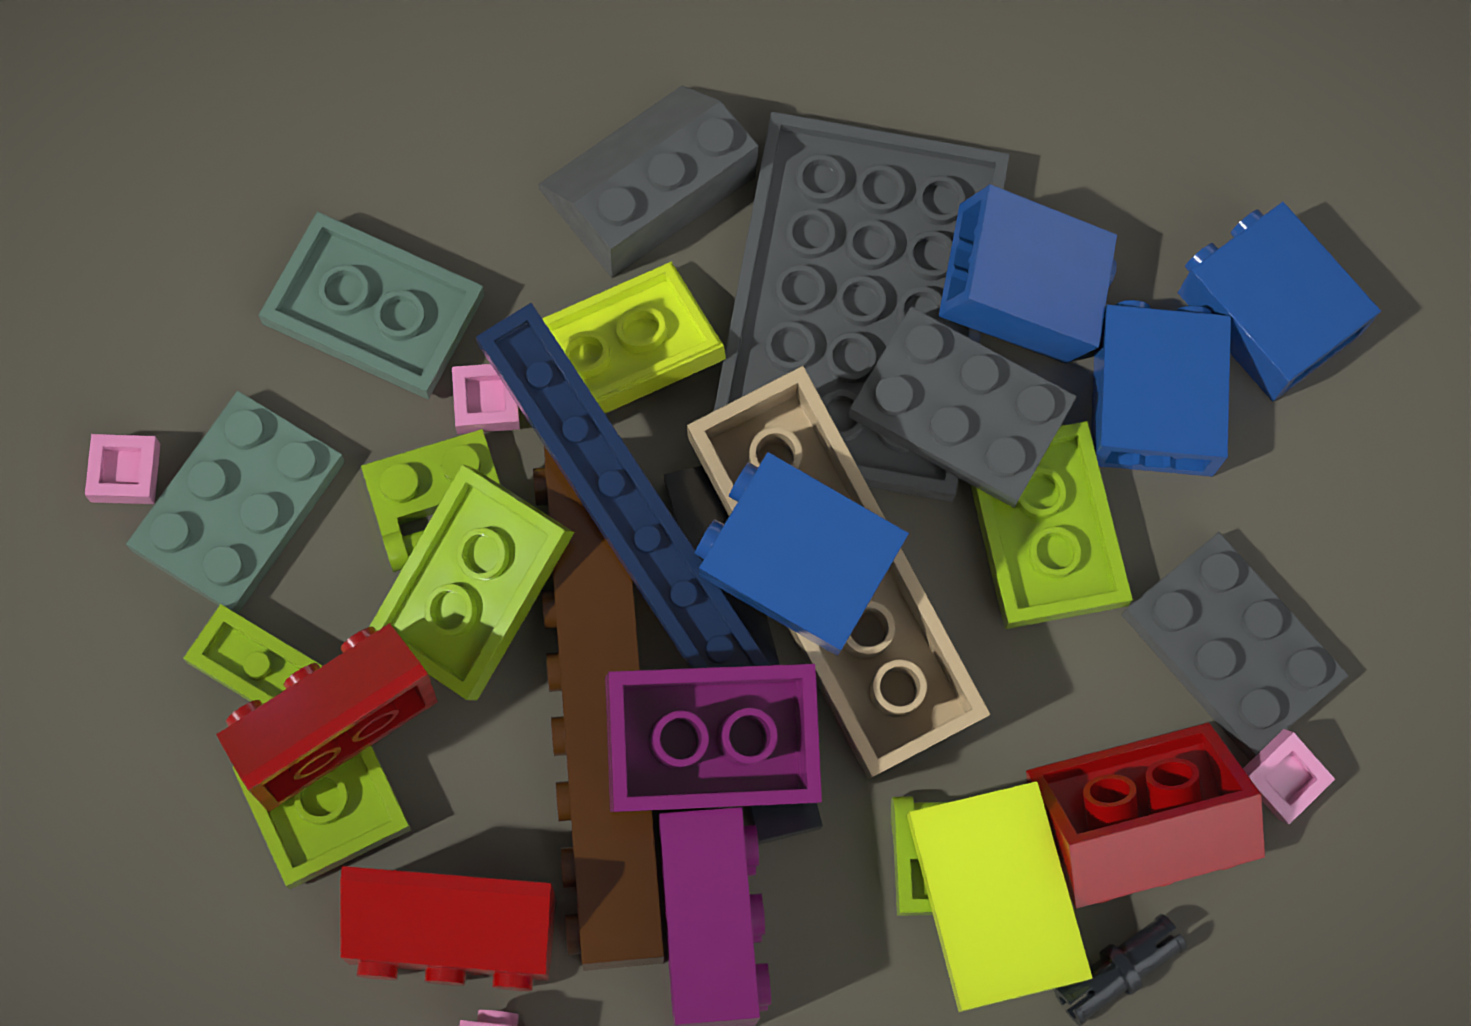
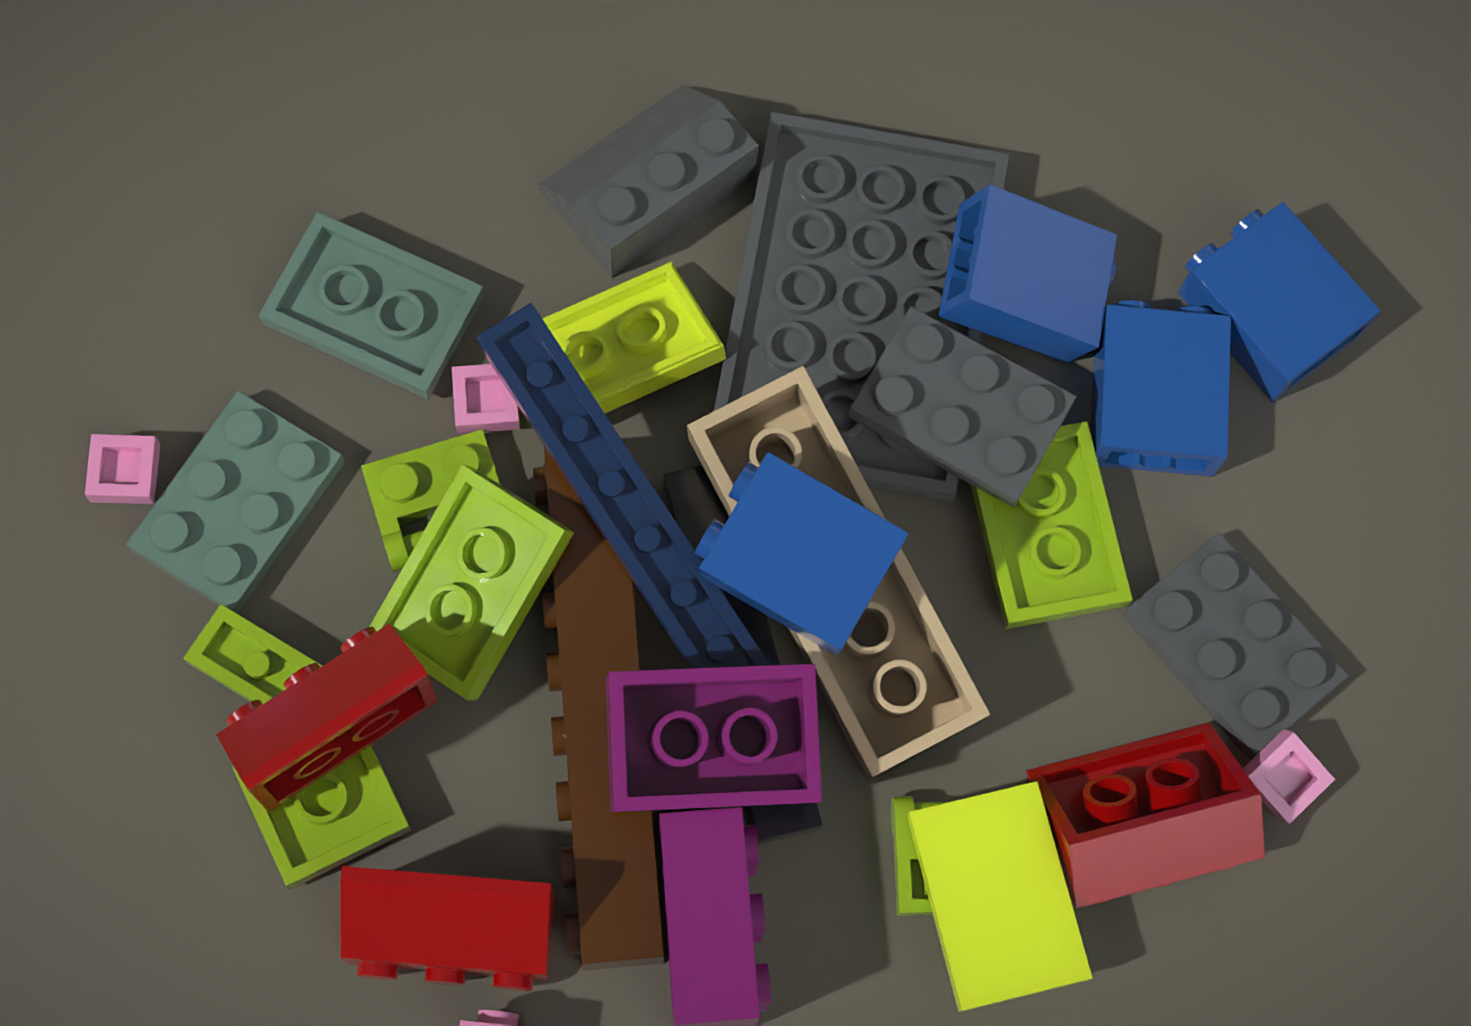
(1122, 969): black pin -> none

